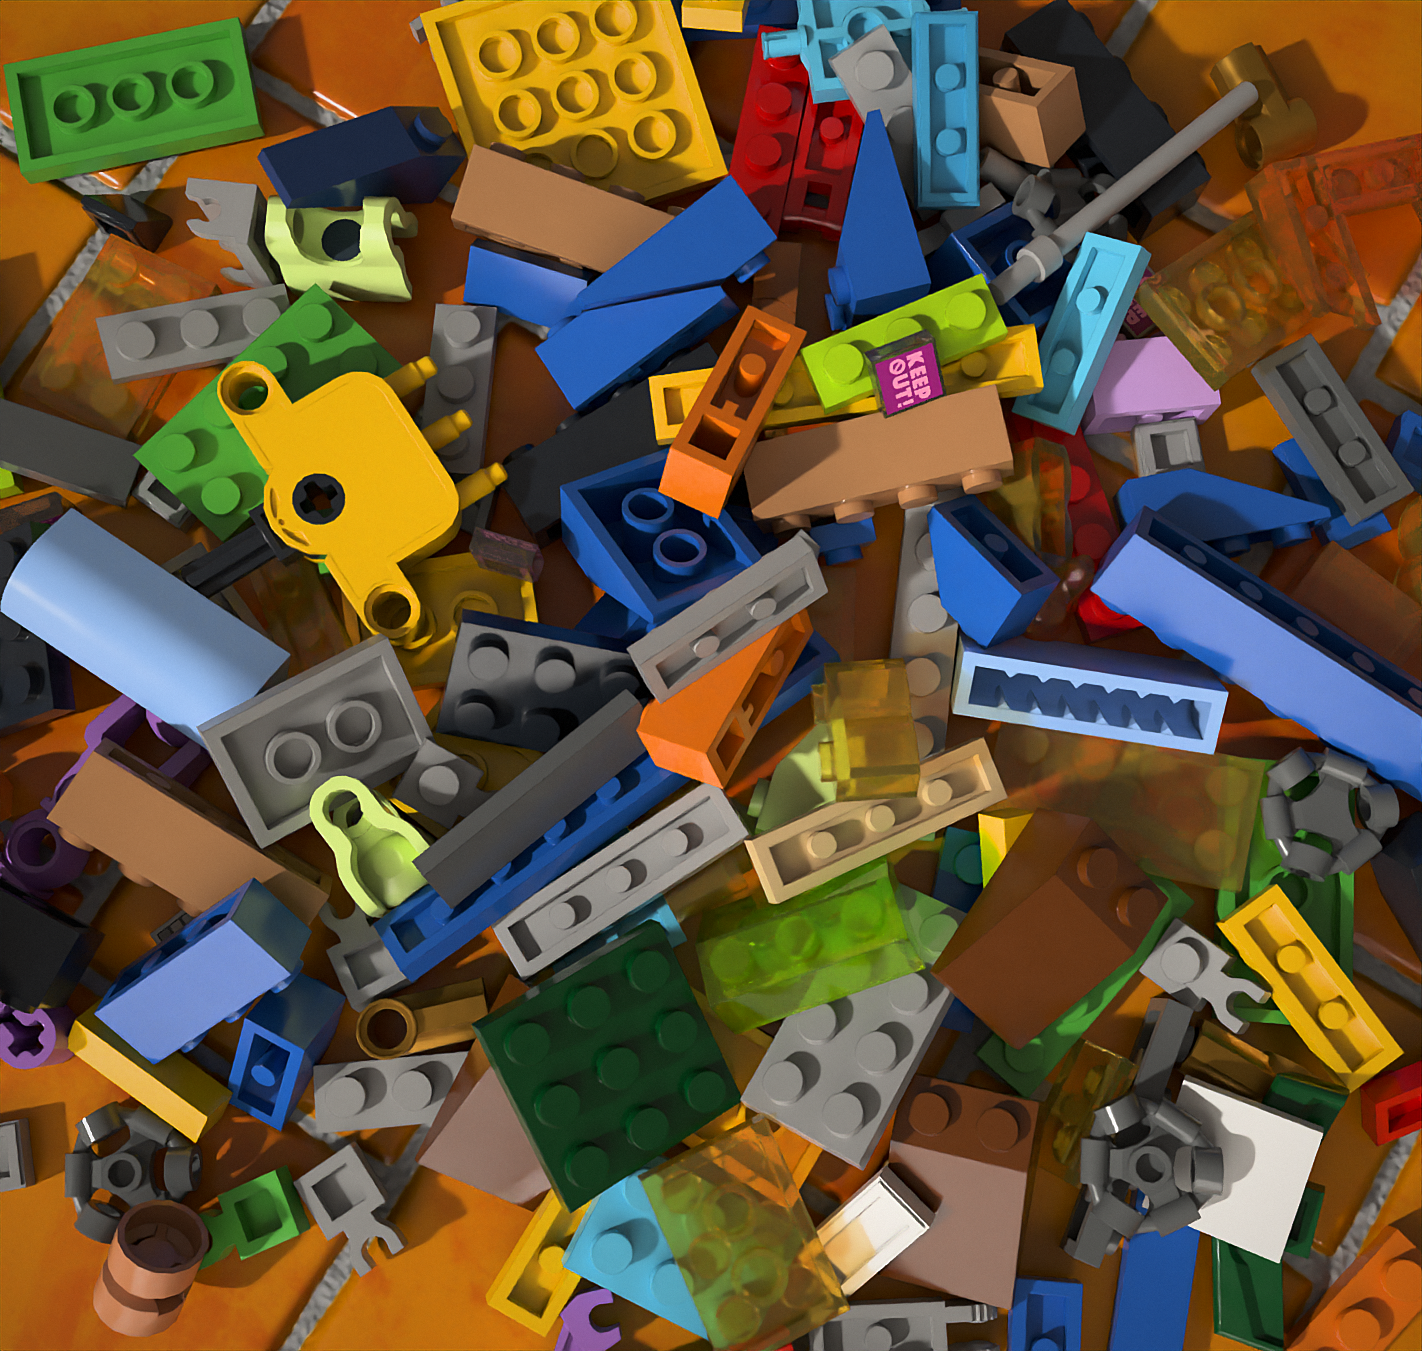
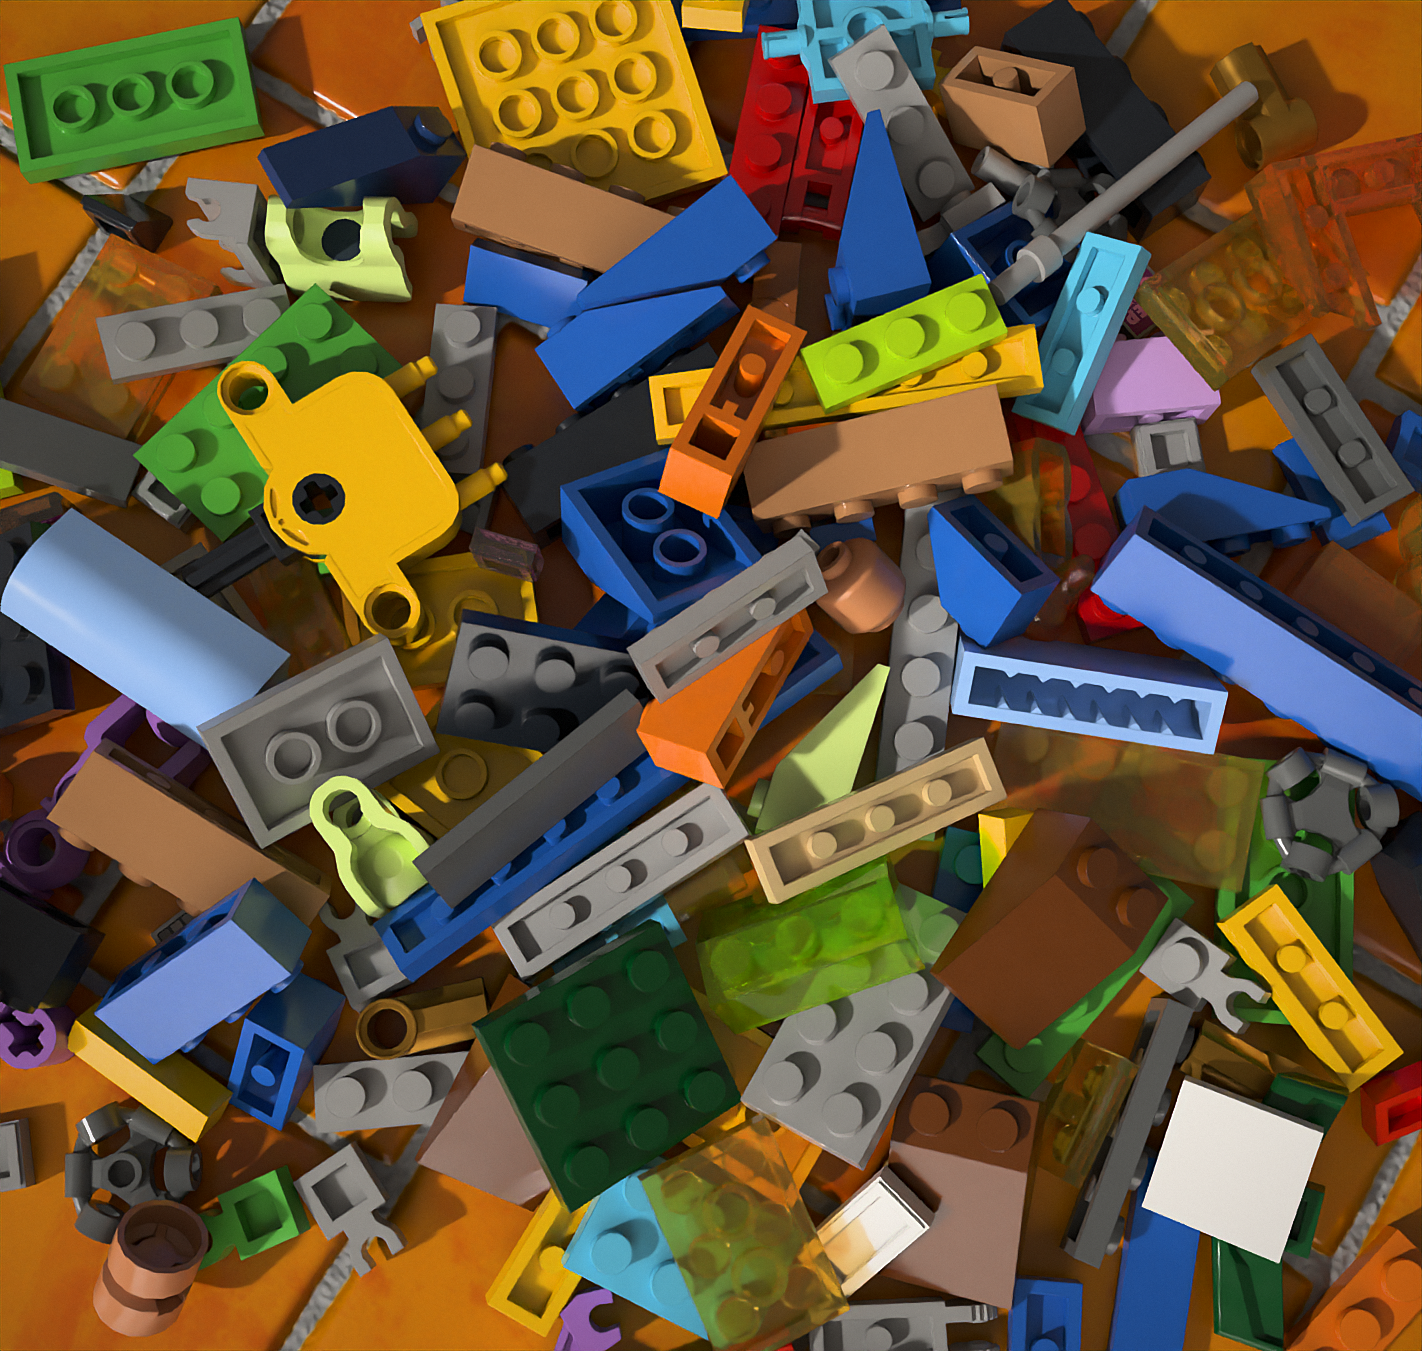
(441, 785): light grey plate -> none
(862, 586): none -> nougat head
(868, 730): clear yellow brick -> none
(905, 373): tile -> none
(945, 110): dark azure tile -> none
(1149, 1165): dark grey piece -> none

